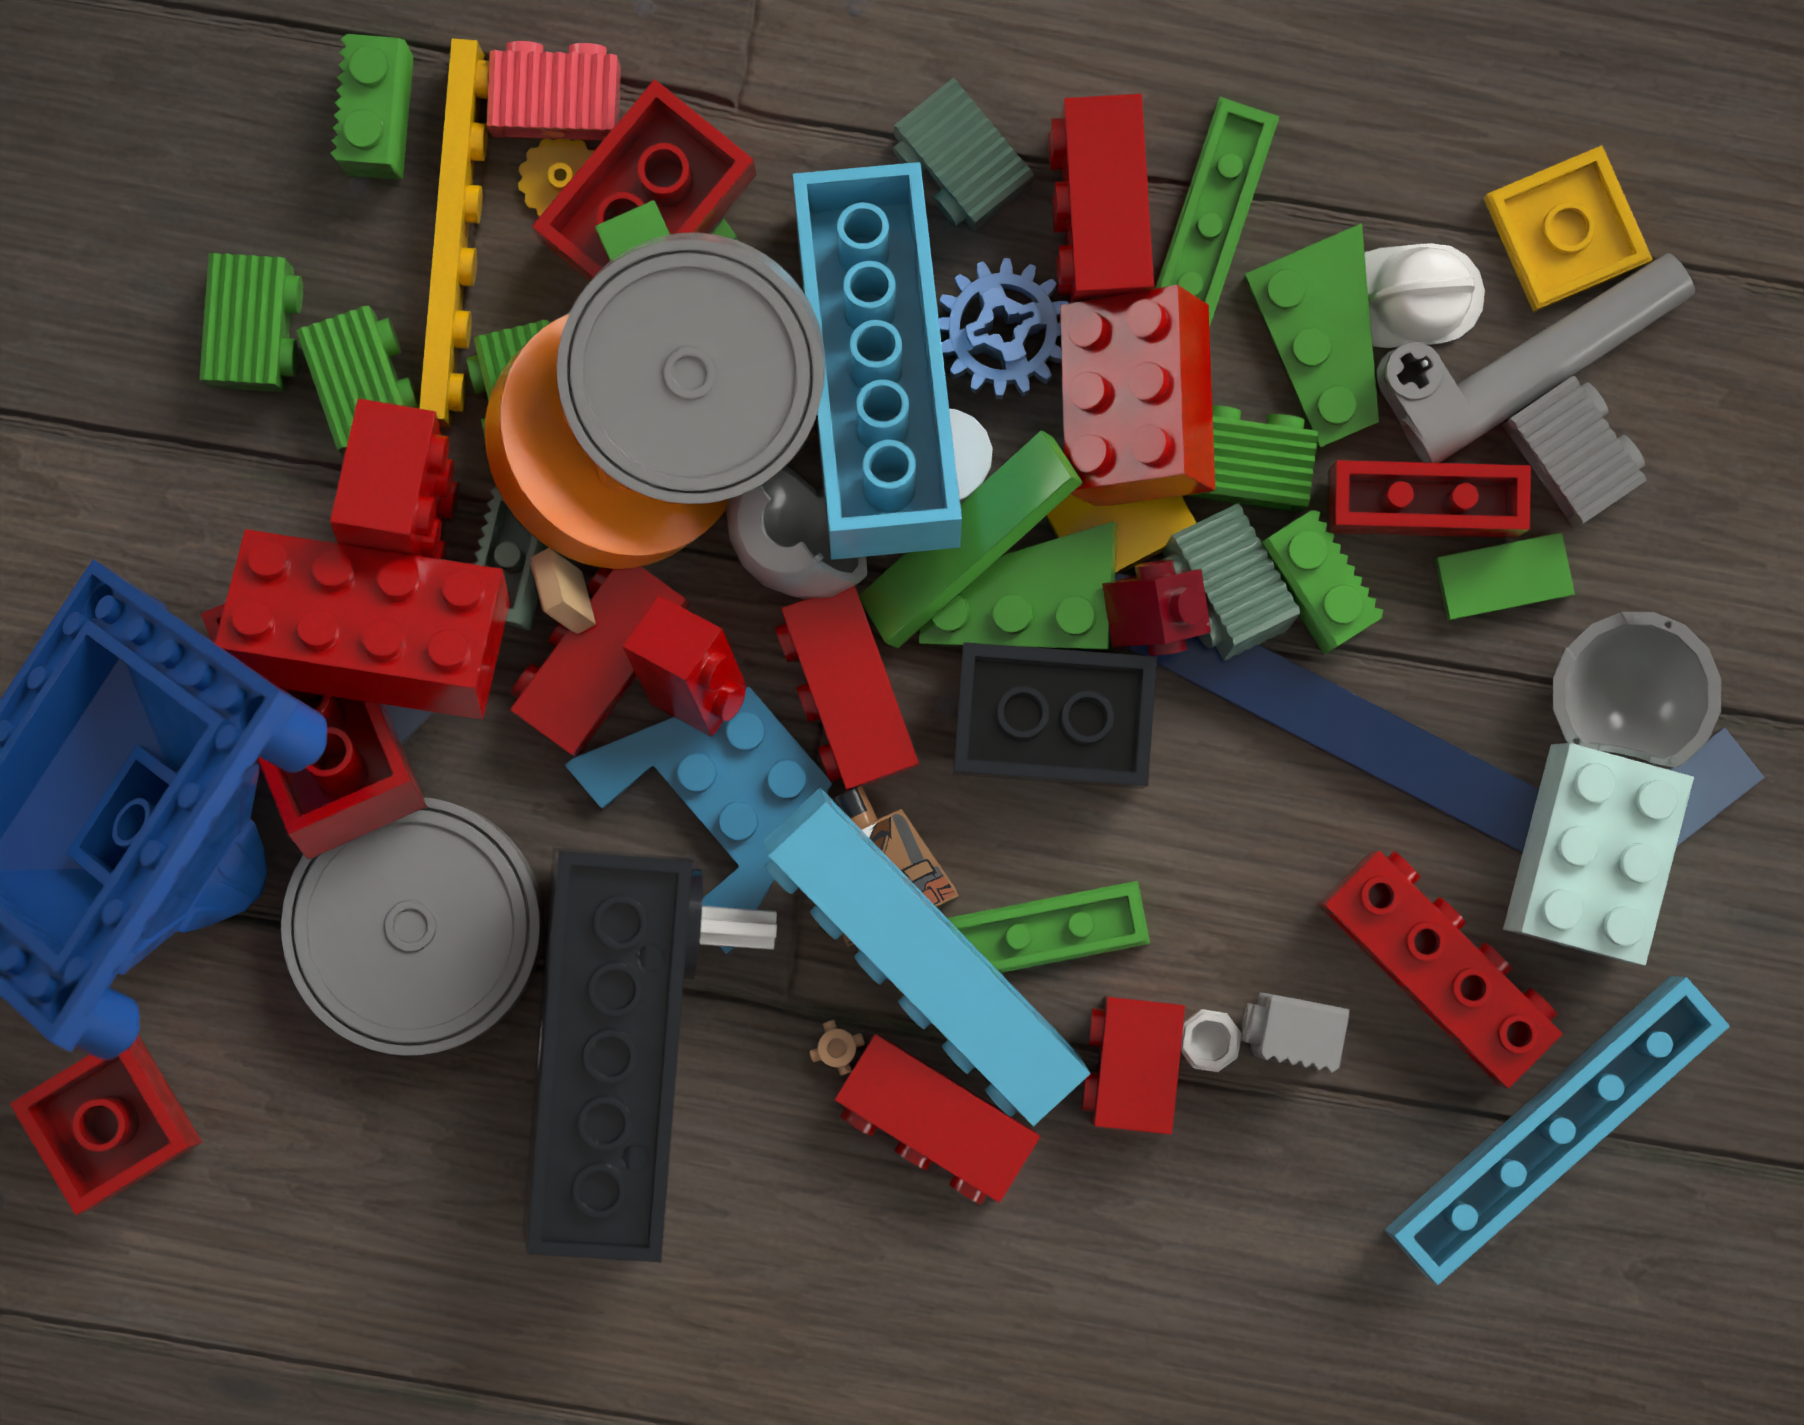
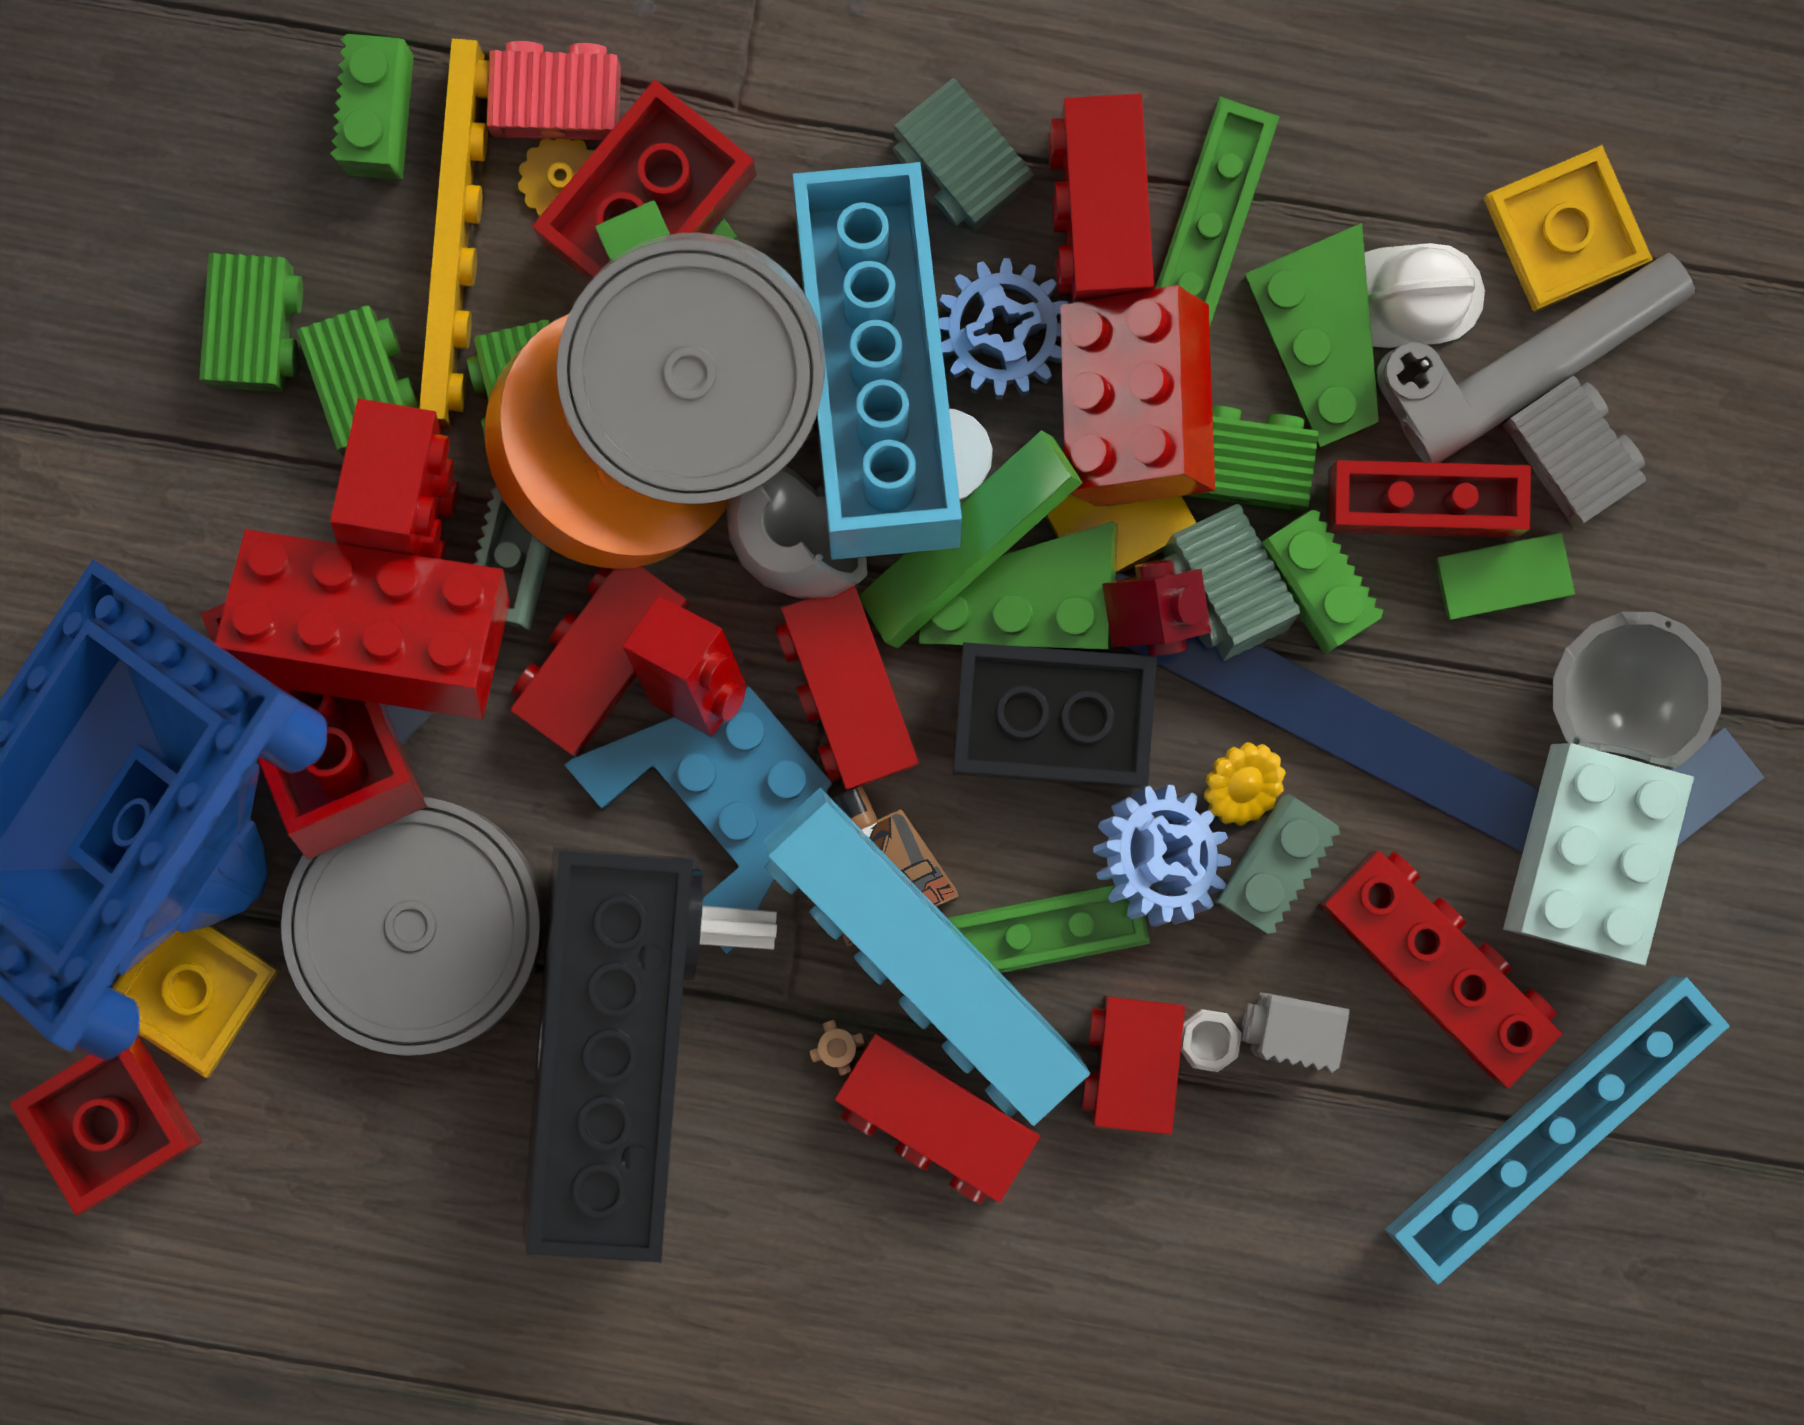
(196, 994): none -> yellow tile
(562, 591): tan tile -> none
(1137, 861): none -> light blue gear
(1244, 784): none -> yellow piece
(1276, 864): none -> sand green brick

